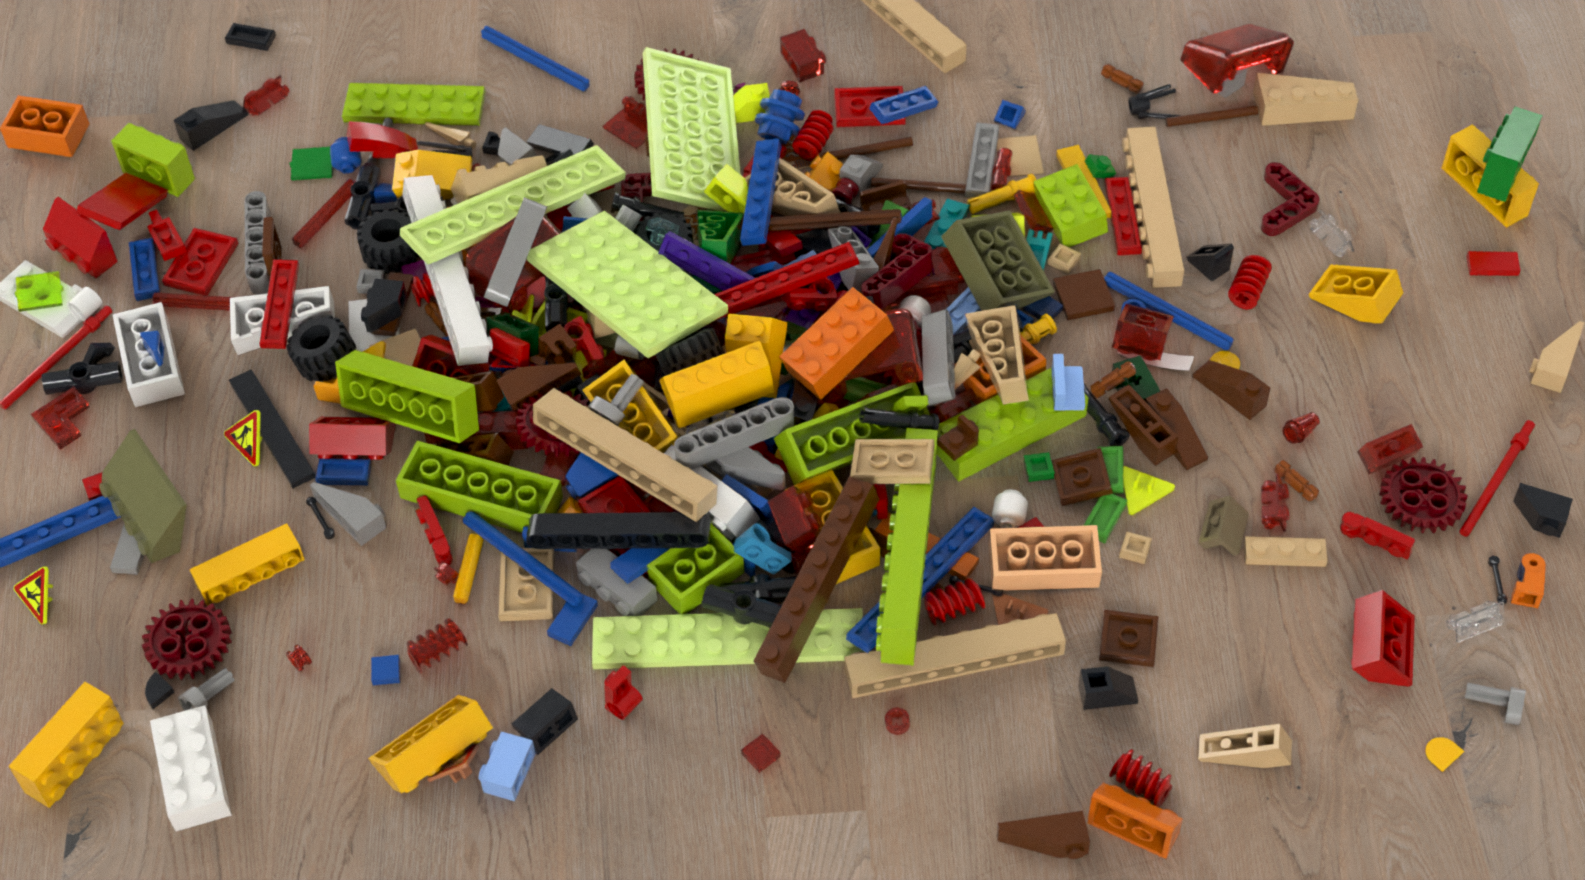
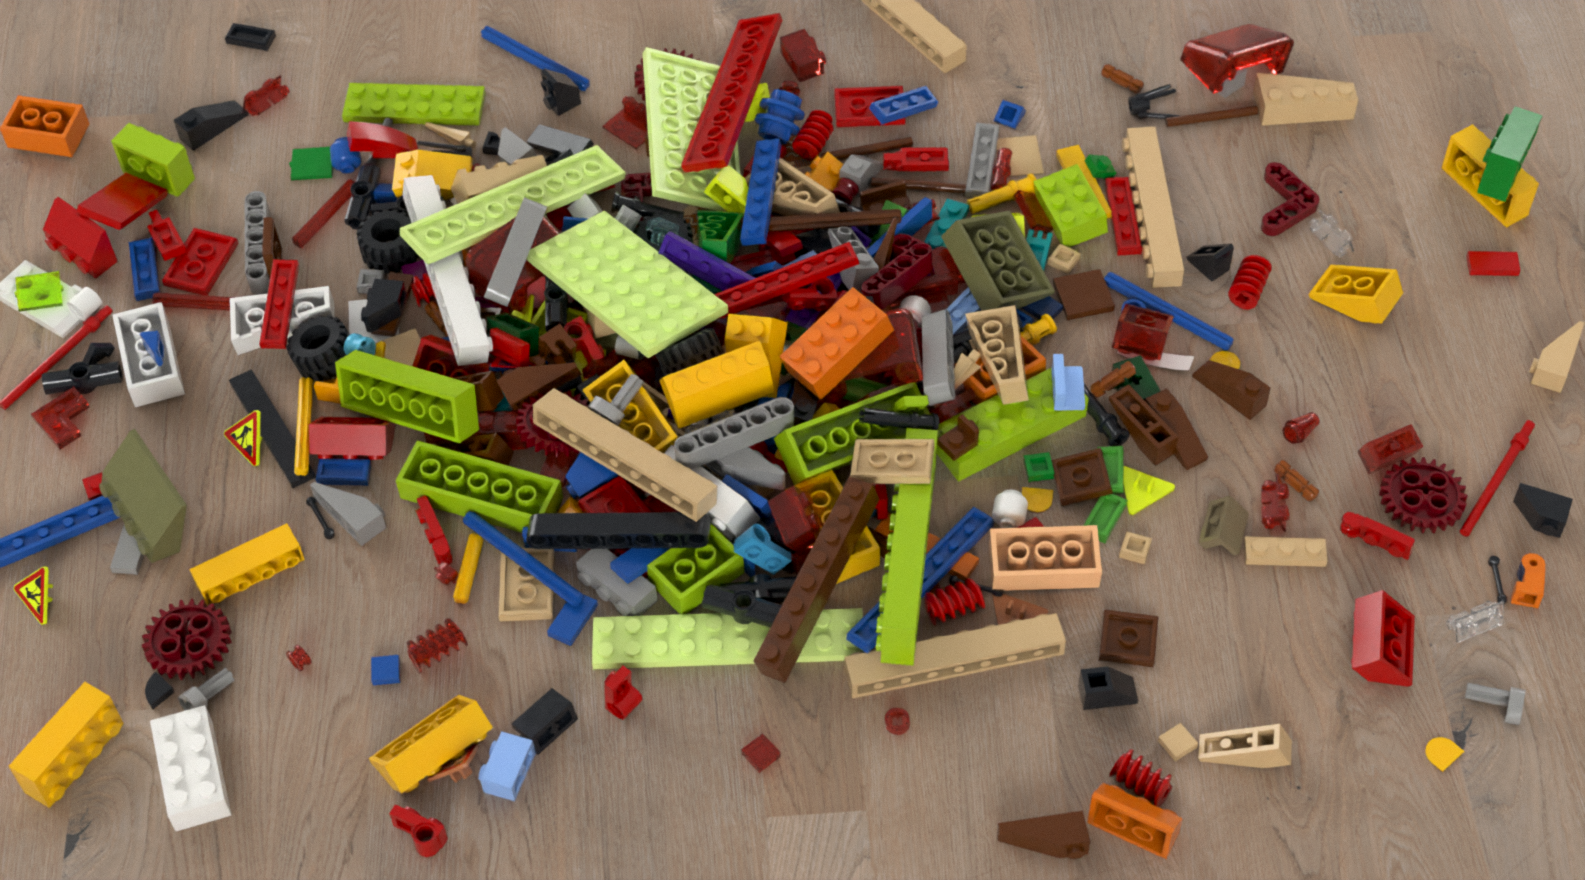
(302, 431): none -> yellow axle
(360, 343): none -> medium azure wheel
(420, 827): none -> red plate
(559, 92): none -> black slope
(732, 93): none -> red plate
(917, 159): none -> red hinge
(1038, 499): none -> yellow piece
(1177, 742): none -> tan tile

